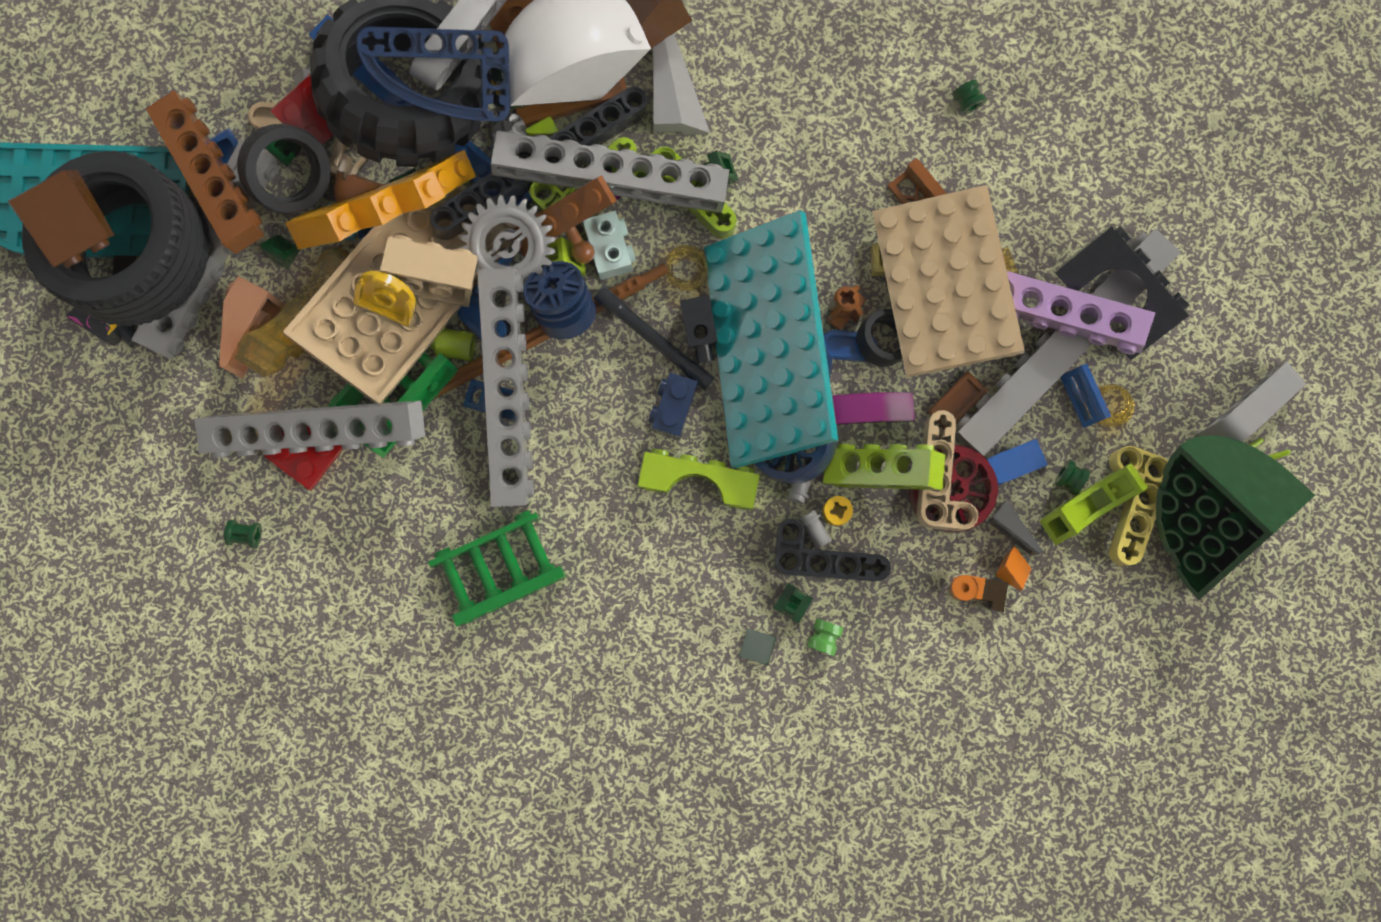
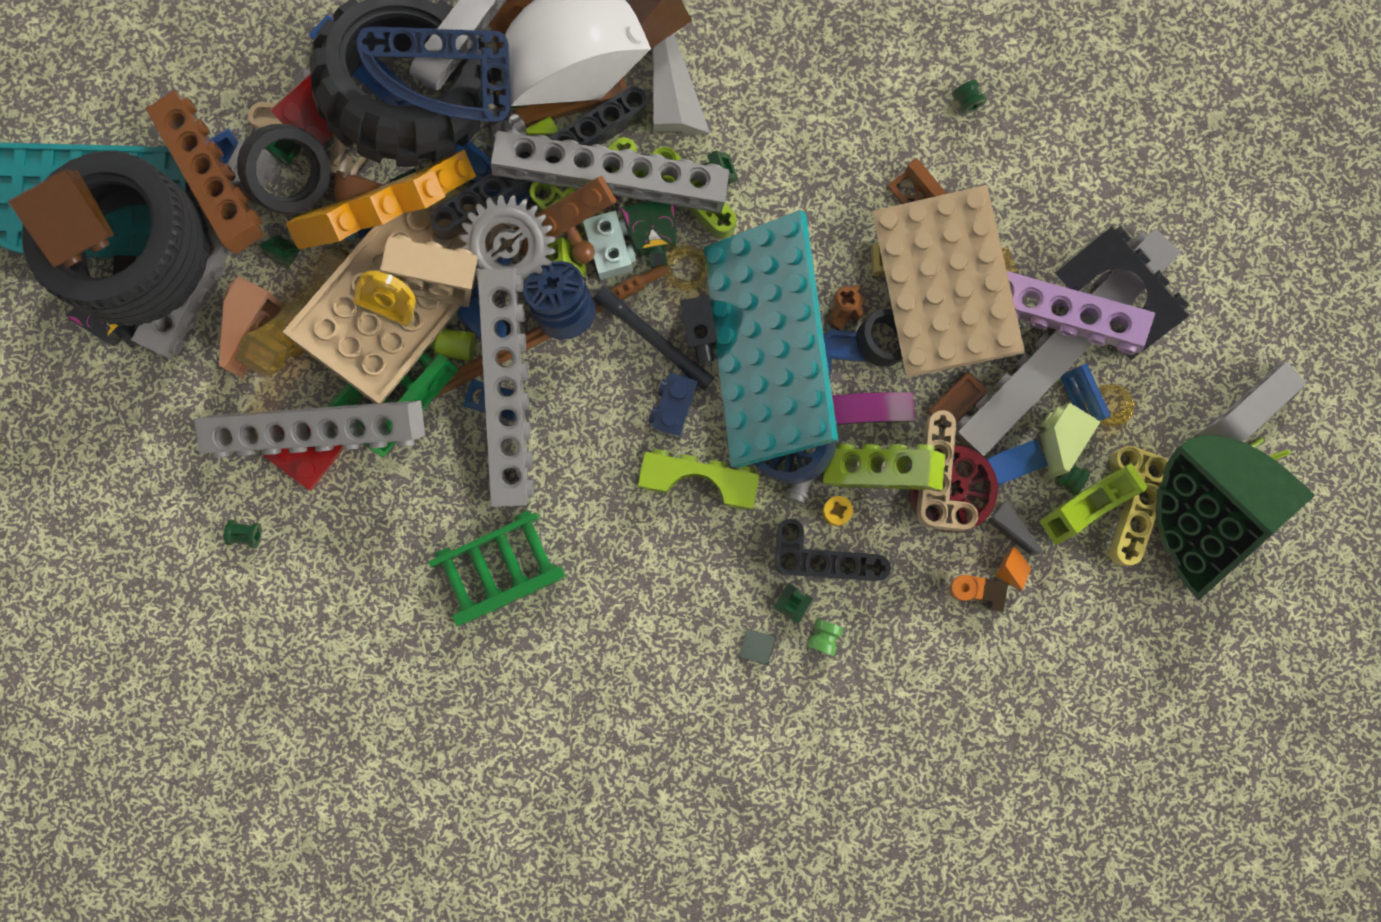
(651, 230): none -> dark green torso
(815, 529): light grey pin -> none
(1065, 436): none -> yellowish green slope

